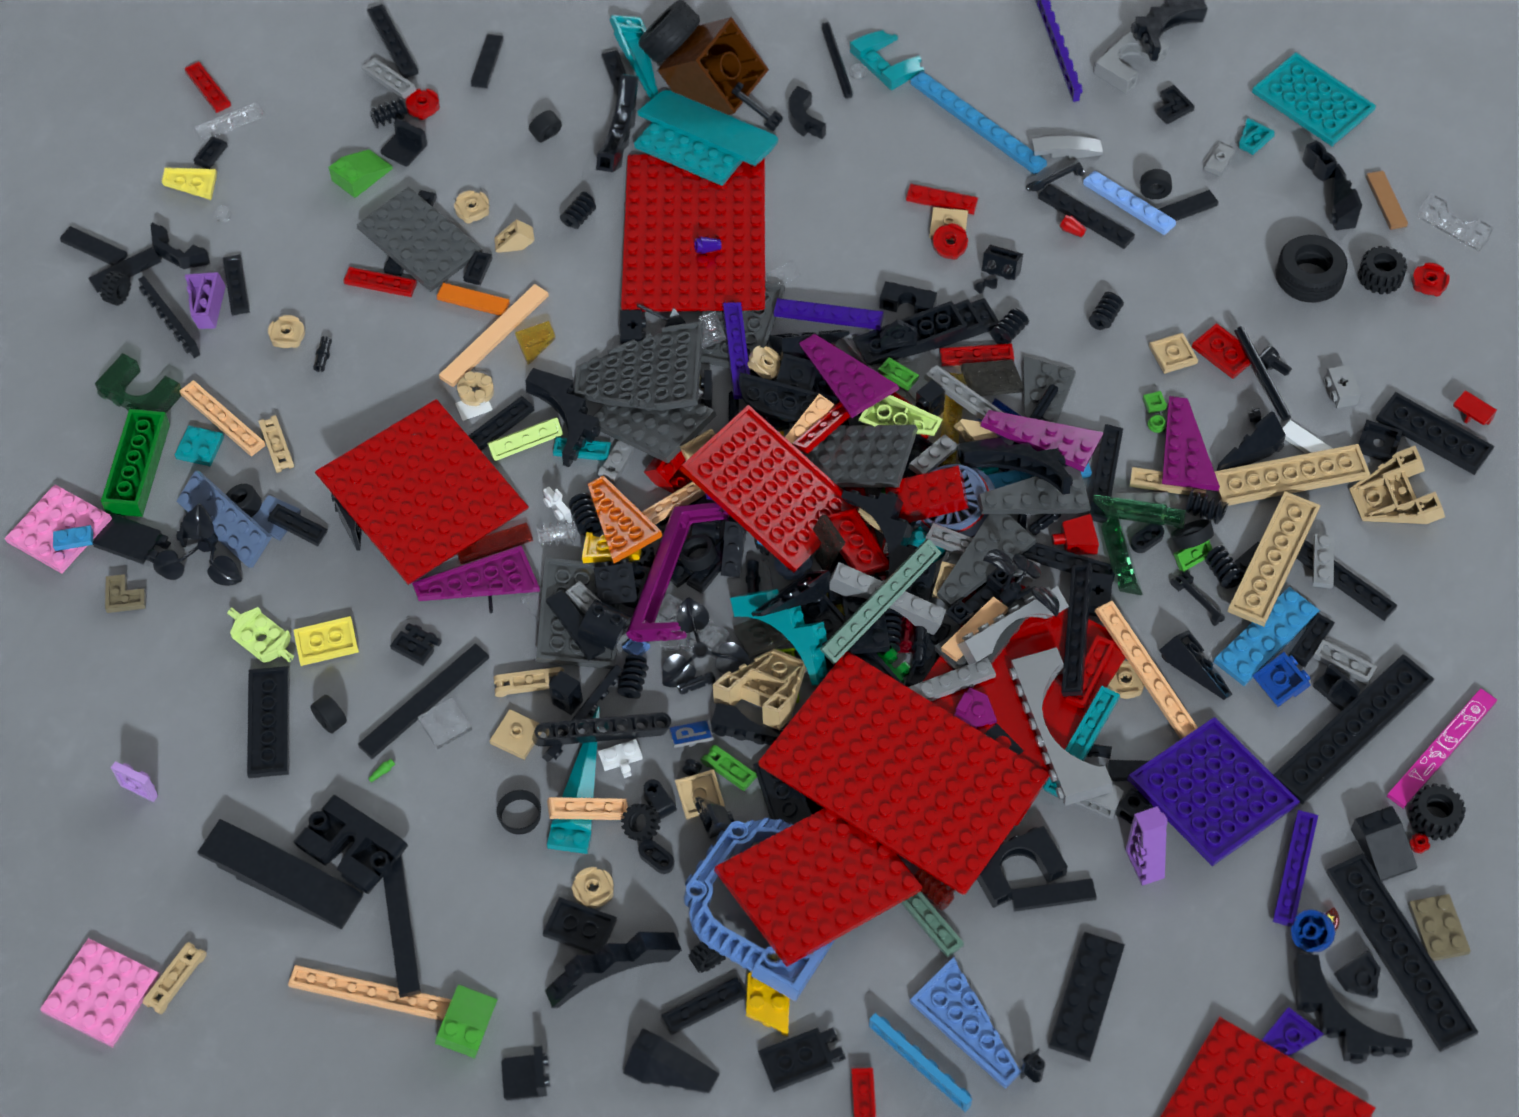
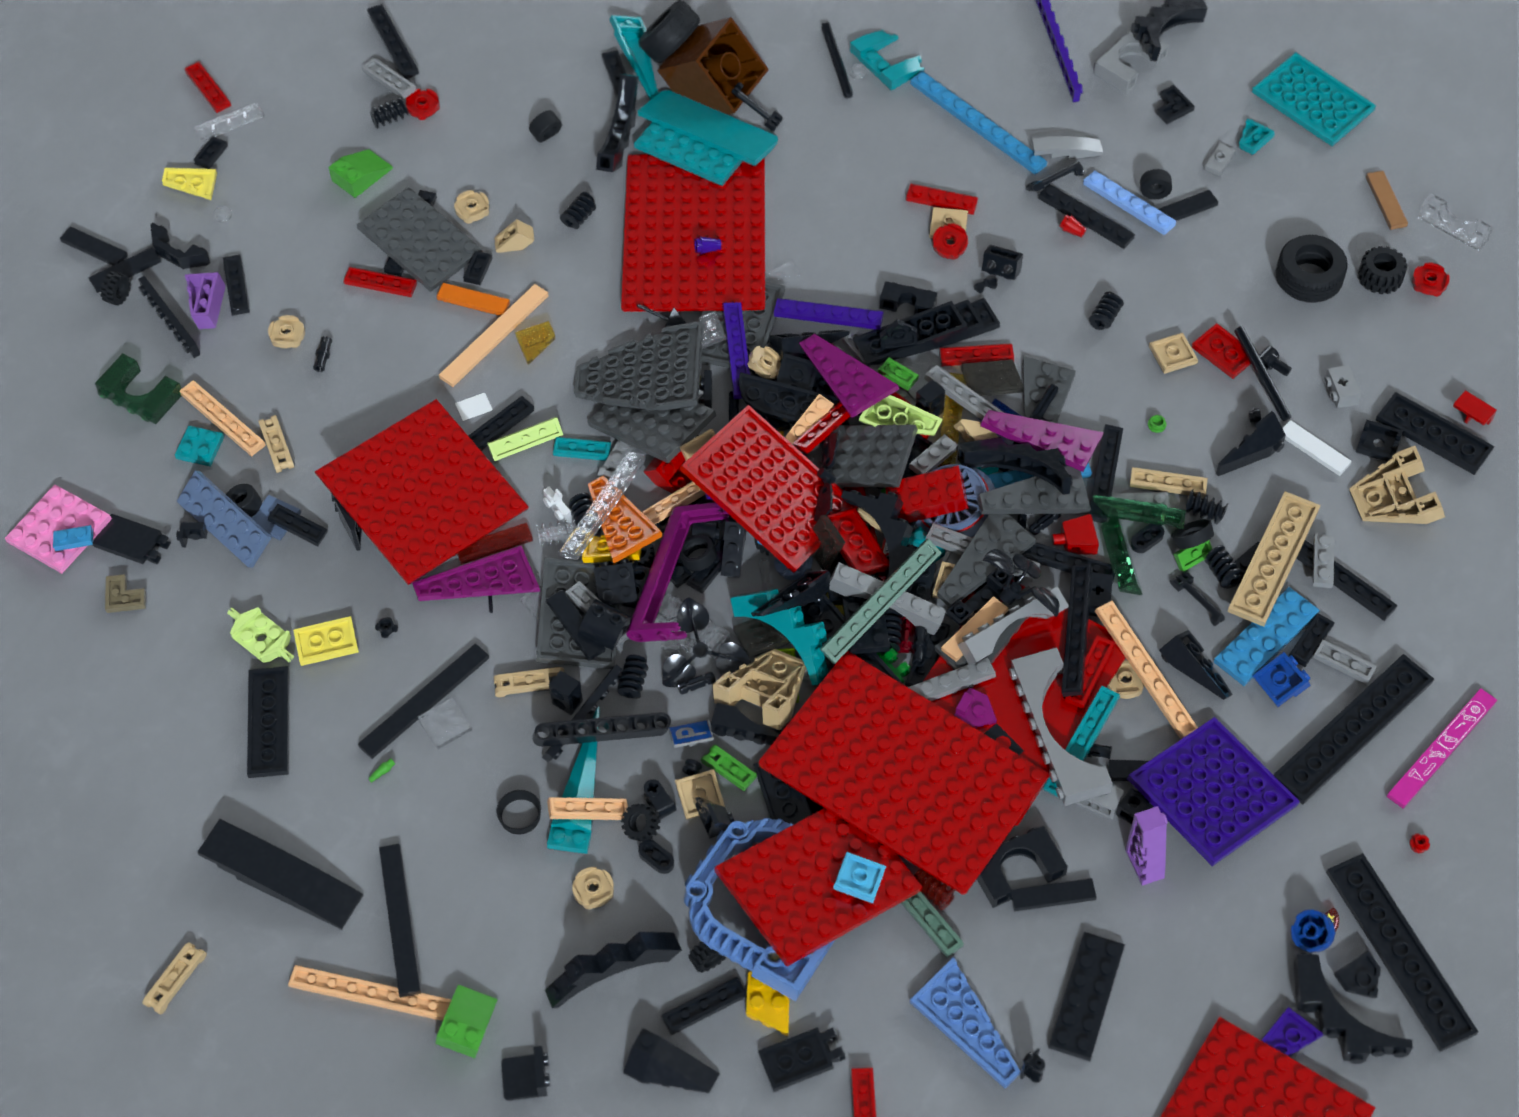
(100, 992): bright pink plate -> none
(134, 781): lavender plate -> none
(135, 463): green brick -> none
(198, 523): black plant -> none
(328, 713): black tyre -> none
(345, 825): black connector -> none
(386, 622): none -> black plate
(405, 144): black bracket -> none
(413, 648): black plate -> none
(473, 380): tan plate -> none
(487, 61): black tile -> none
(515, 734): tan plate -> none
(560, 395): black arch -> none
(579, 926): black plate -> none
(602, 506): none -> clear plate
(620, 756): white plate -> none
(632, 326): black brick -> none
(635, 648): medium blue tile -> none
(753, 578): black pin -> none
(803, 123): black arch -> none
(825, 497): none -> piece
(859, 877): none -> medium azure plate
(914, 1056): dark azure plate -> none
(1009, 326): black piece -> none
(1154, 402): bright green plate -> none
(1185, 453): magenta wing -> none
(1291, 475): tan plate -> none
(1295, 868): dark purple plate -> none
(1319, 160): black brick -> none
(1336, 687): black panel -> none
(1344, 202): black wedge -> none
(1384, 843): black slope -> none
(1439, 927): dark tan plate -> none
(1445, 800): black tyre -> none

